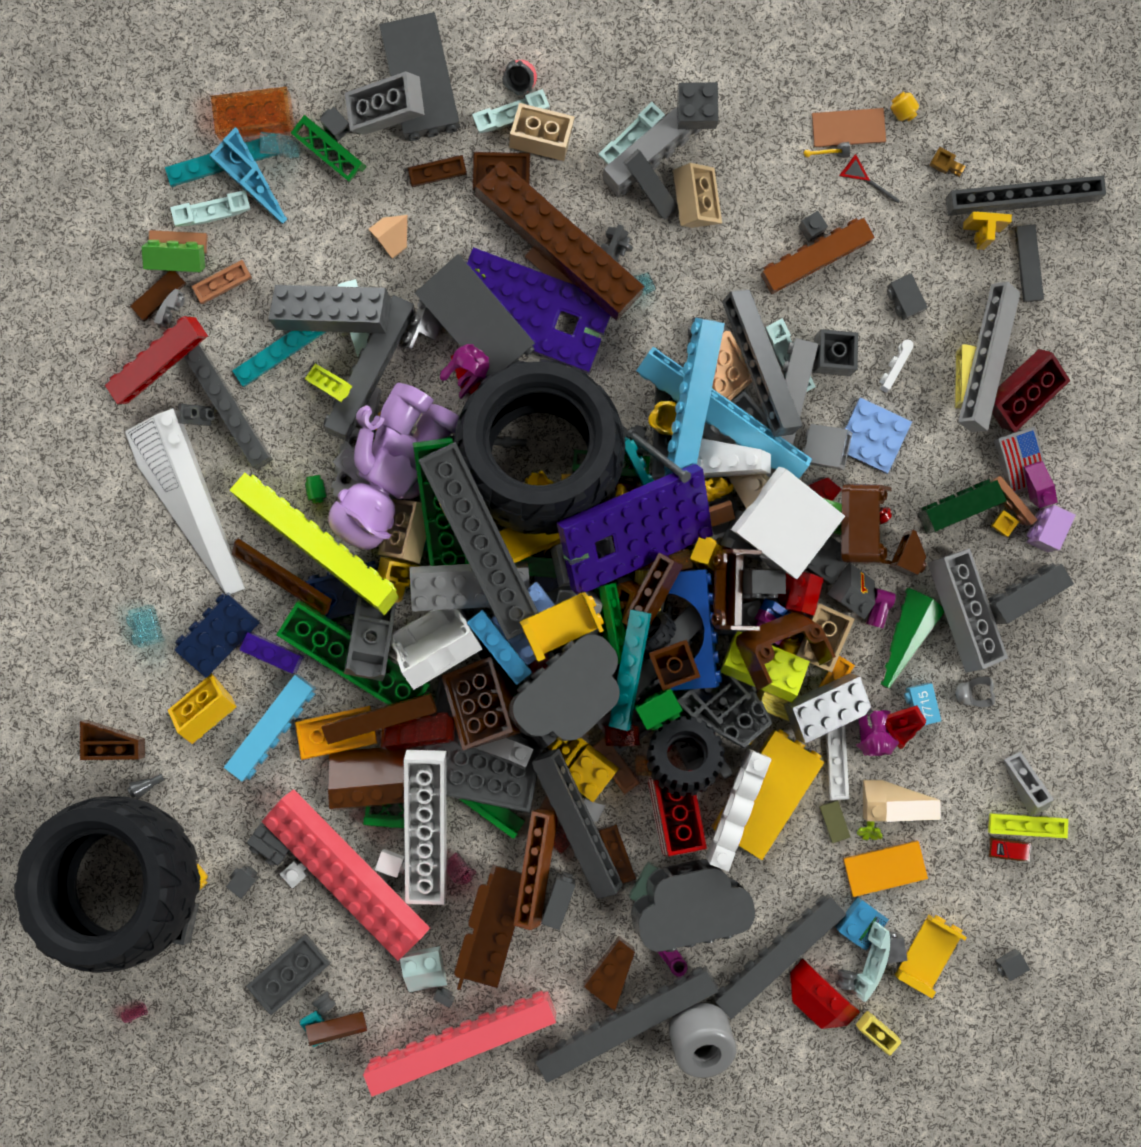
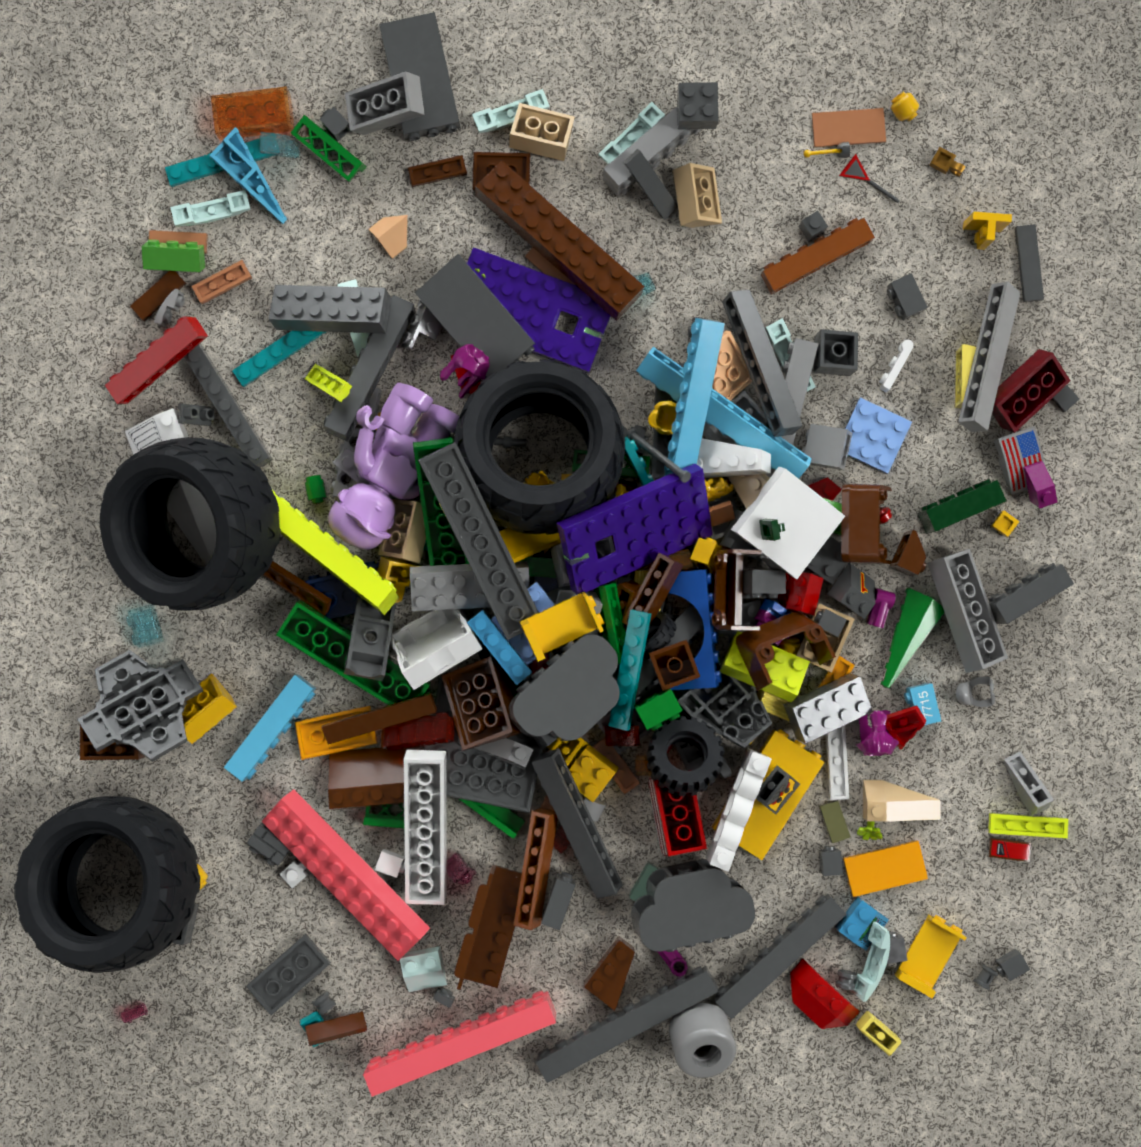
(138, 531): none -> black tyre
(139, 788): dark grey cone -> none
(140, 705): none -> dark grey plate
(215, 634): dark blue bracket -> none
(242, 880): dark grey brick -> none
(271, 652): dark purple brick -> none
(519, 77): dark grey hair -> none
(617, 852): reddish brown tile -> none
(619, 242): dark grey hips -> none
(771, 529): none -> dark green tile
(777, 789): none -> dark grey brick
(830, 622): none -> dark grey brick
(830, 861): none -> dark grey brick
(985, 977): none -> dark grey bush
(1014, 503): nougat plate -> none
(1025, 195): dark grey brick -> none
(1050, 528): lavender brick -> none
(1065, 398): none -> dark grey tile

